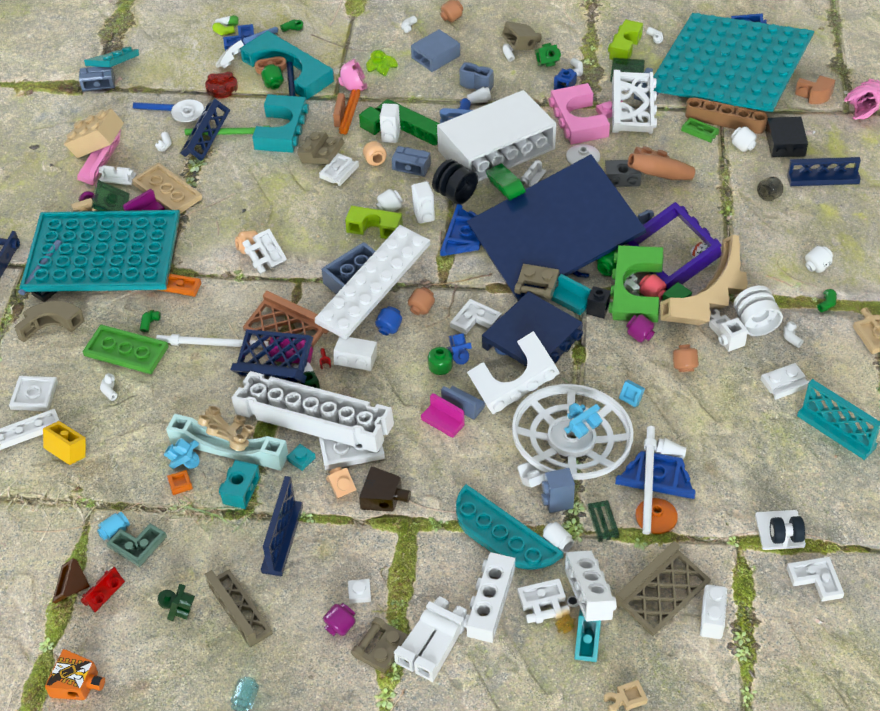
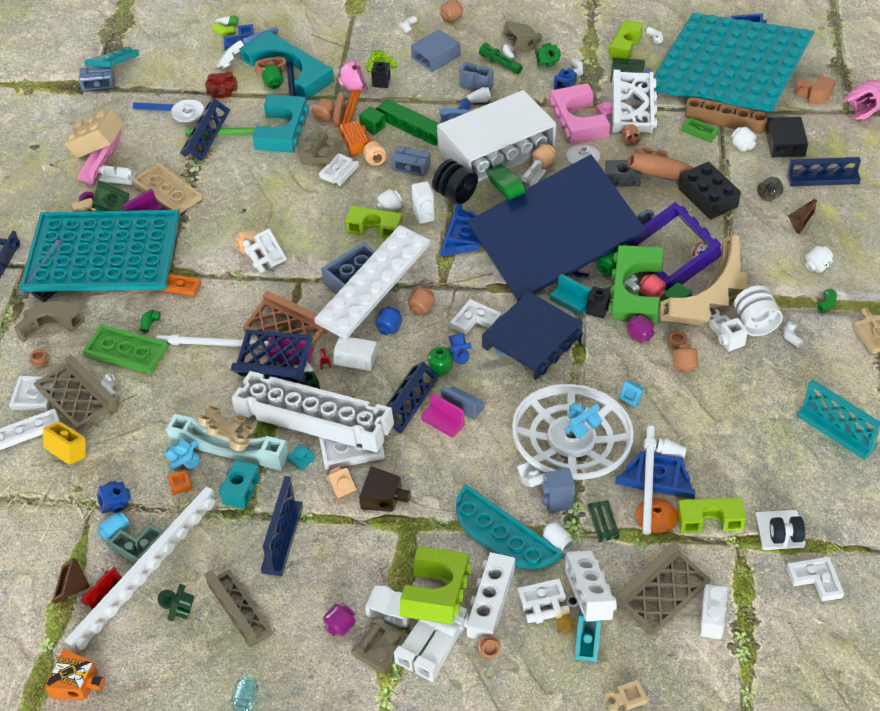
(39, 358): none -> nougat plate
(86, 381): none -> dark tan fence
(113, 497): none -> blue brick
(140, 571): none -> white plate
(165, 143): white arm -> none
(293, 25): green arm -> none
(323, 110): none -> nougat head
(354, 137): none -> orange brick
(359, 591): white plate -> none
(381, 74): none -> black brick
(386, 605): none -> white brick
(390, 123): white brick -> none
(407, 388): none -> dark blue fence
(441, 603): none -> lime arch
(488, 646): none -> nougat plate
(495, 56): none -> green pin
(501, 394): white arch -> none
(537, 276): dark tan plate -> none
(545, 154): none -> light nougat head
(631, 135): none -> nougat wheel
(675, 339): none -> nougat tile
(709, 190): none -> black brick
(727, 511): none -> lime arch
(785, 381): white plate -> none
(802, 215): none -> reddish brown slope

